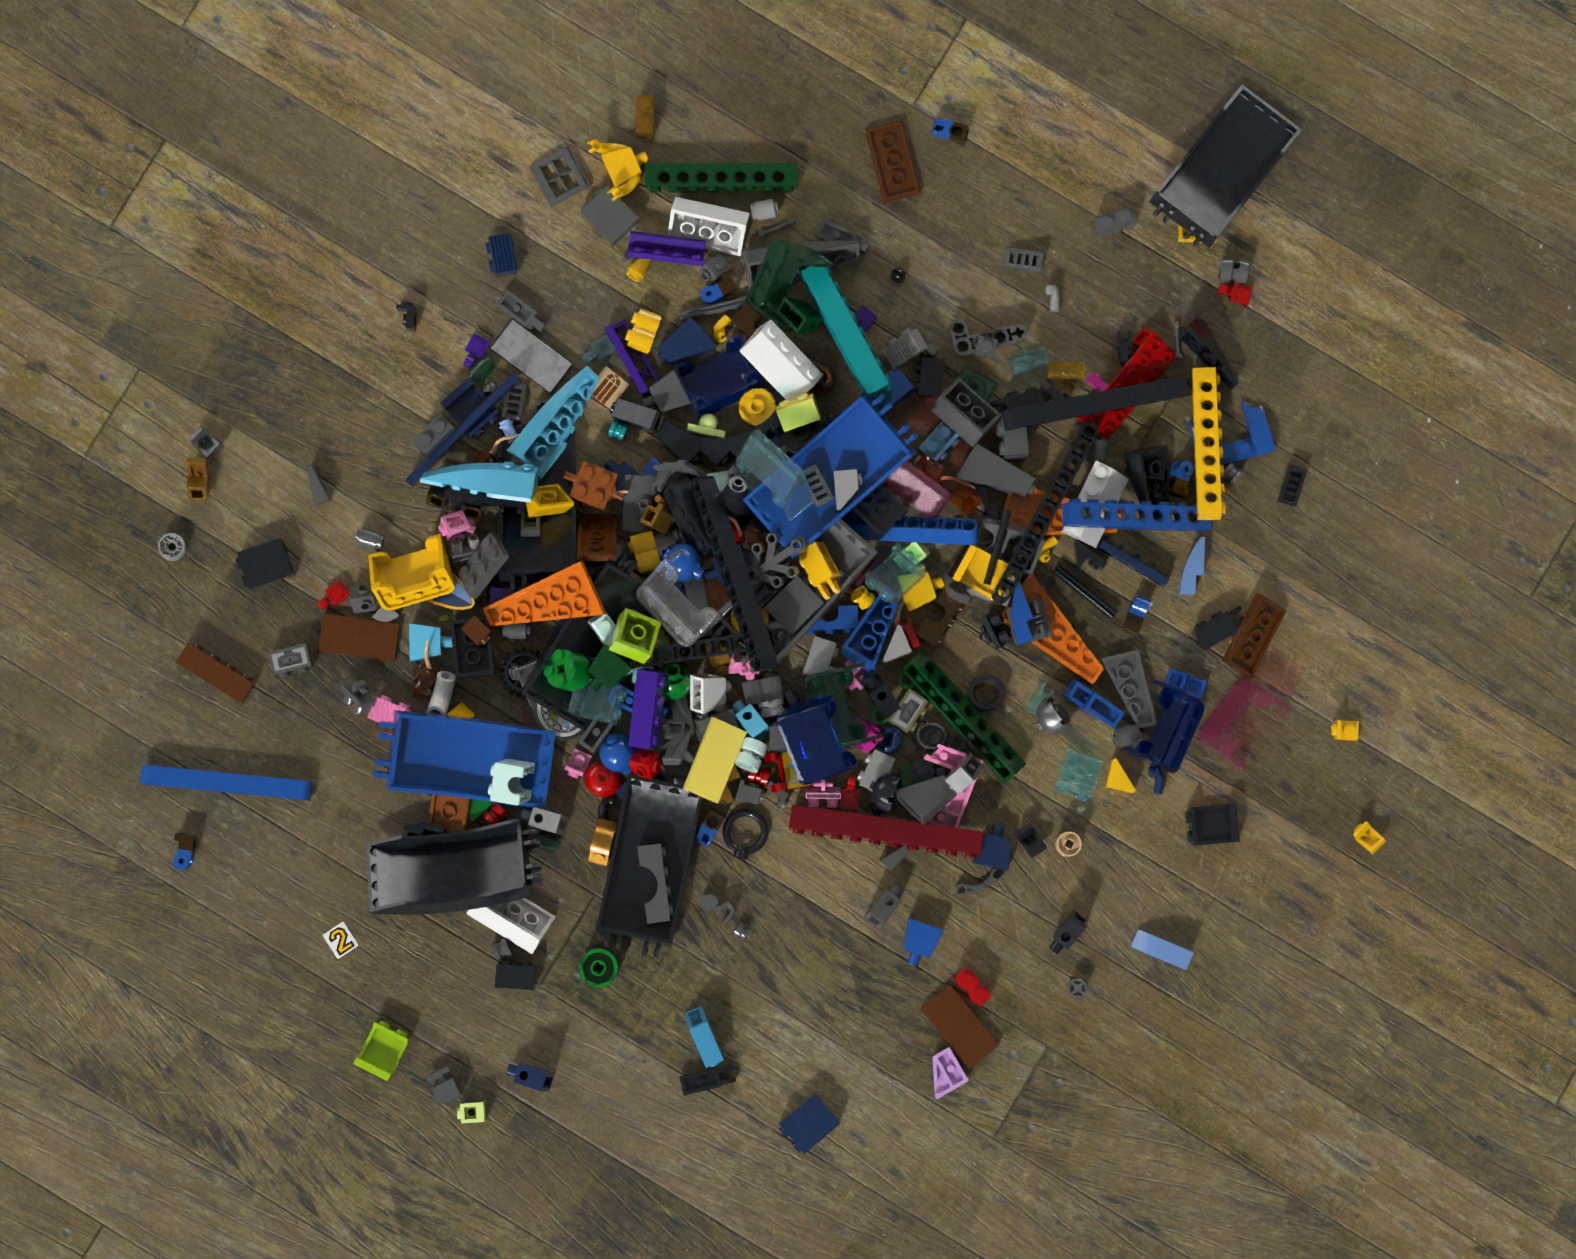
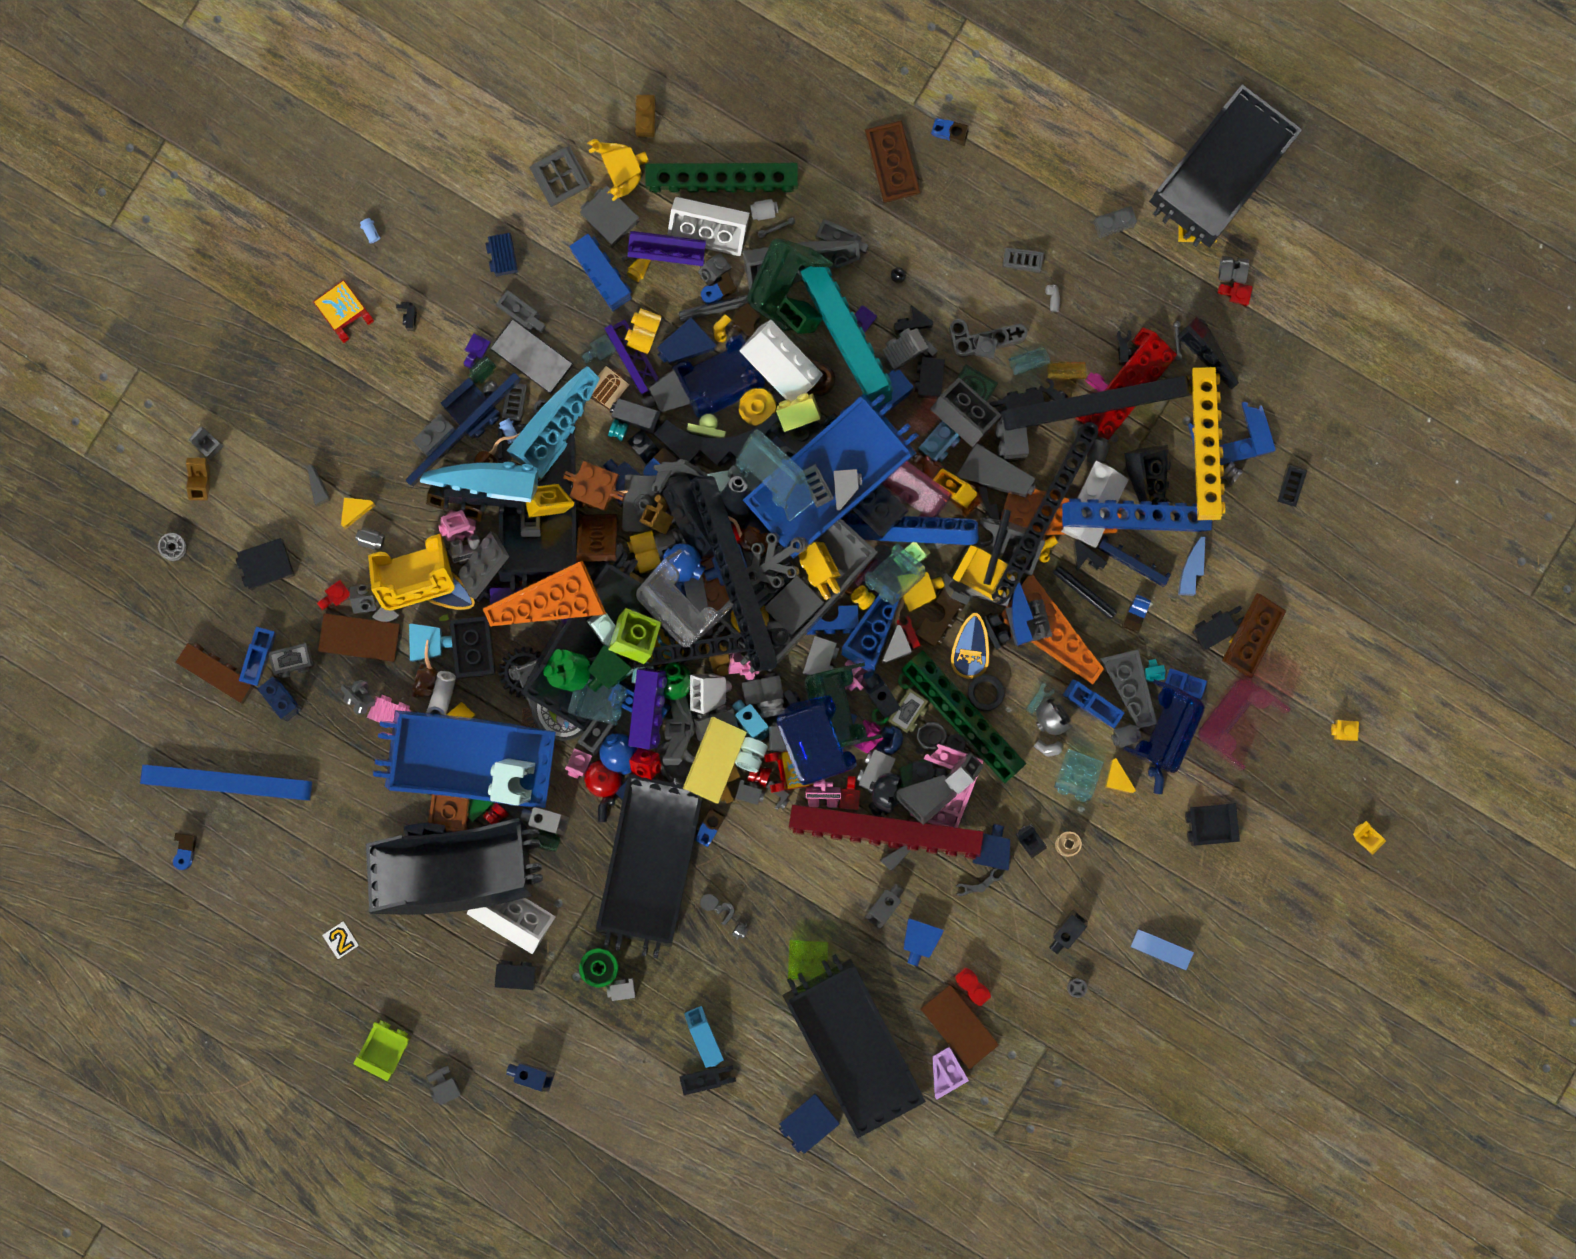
(257, 656): none -> blue slope
(281, 699): none -> dark blue window
(341, 308): none -> flag
(354, 509): none -> yellow slope
(370, 231): none -> light blue pin
(477, 631): reddish brown brick -> none
(480, 1112): yellowish green brick -> none
(501, 949): dark grey wheel -> none
(516, 631): dark grey brick -> none
(600, 272): none -> blue wedge
(602, 841): pearl gold brick -> none
(621, 990): none -> light grey brick
(643, 446): none -> black bracket
(652, 858): dark grey arch -> none
(743, 852): black piece -> none
(807, 950): none -> clear neon green piece
(853, 1047): none -> black hinge
(918, 321): none -> black slope
(961, 491): none -> yellow brick
(971, 648): none -> shield
(1049, 750): none -> light grey arm
(1154, 671): none -> teal tile
(1179, 479): leg -> none

